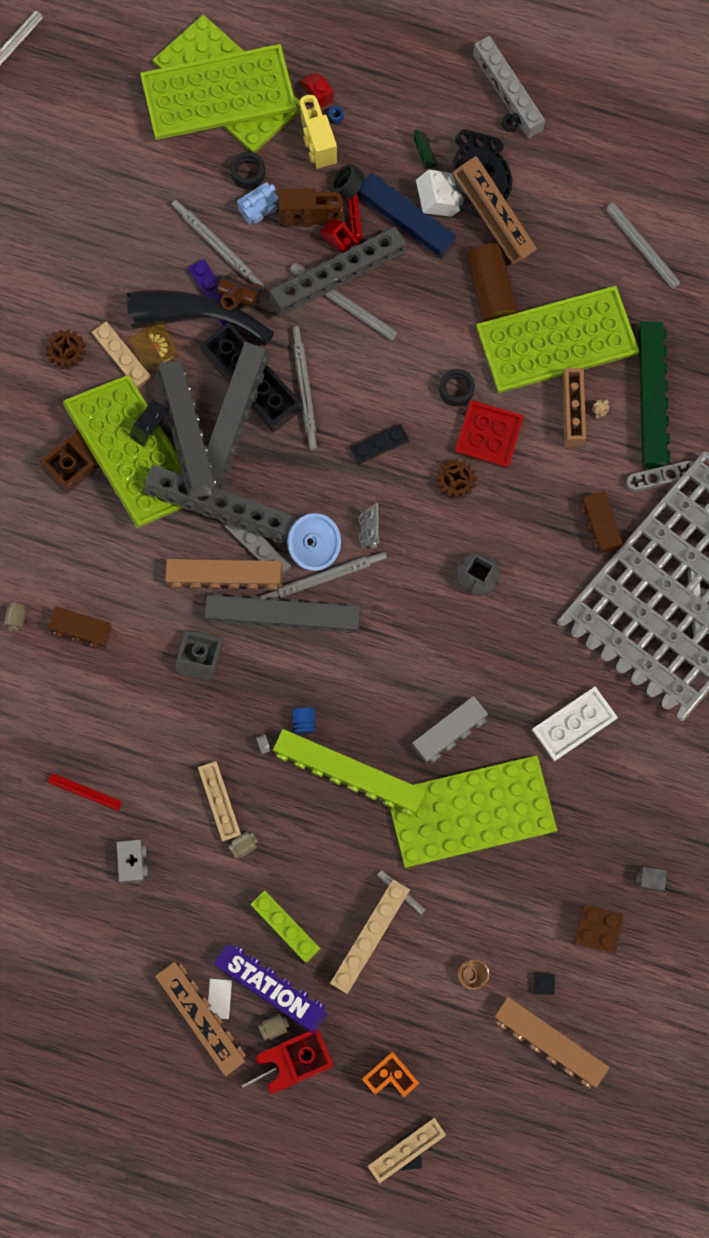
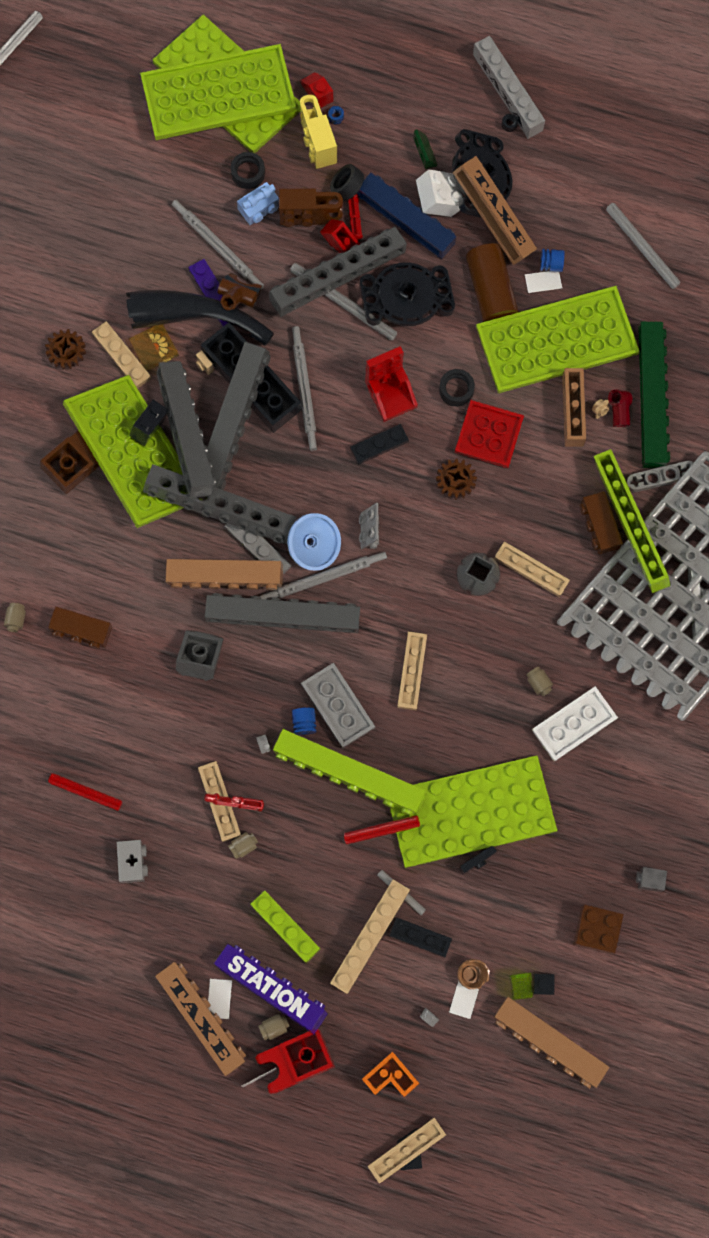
(204, 363): none -> tan plate
(238, 802): none -> red piece
(338, 705): none -> light grey plate
(382, 829): none -> red axle
(389, 384): none -> red bracket
(395, 305): none -> black piece
(412, 671): none -> tan plate
(420, 937): none -> black plate
(429, 1017): none -> light grey axle
(449, 730): light grey brick -> none
(463, 1001): none -> white sticker
(478, 861): none -> black plate
(521, 986): none -> clear neon green panel
(531, 569): none -> tan plate
(539, 681): none -> dark tan brick
(543, 281): none -> white sticker
(552, 260): none -> blue piece
(620, 404): none -> dark red piece
(632, 521): none -> lime brick

